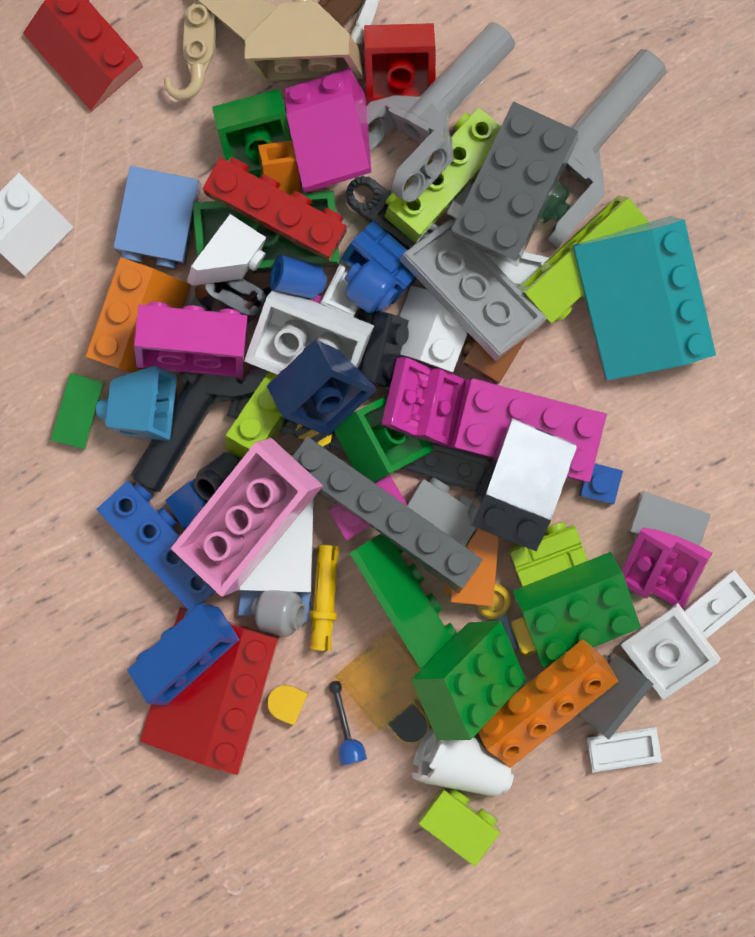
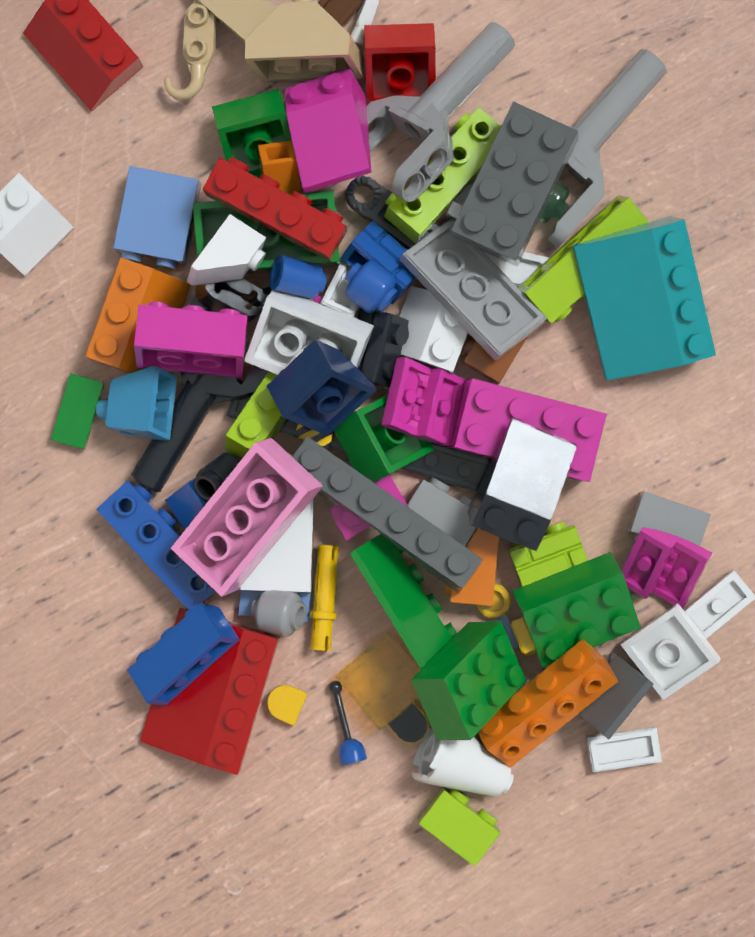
(603, 484): blue plate -> none

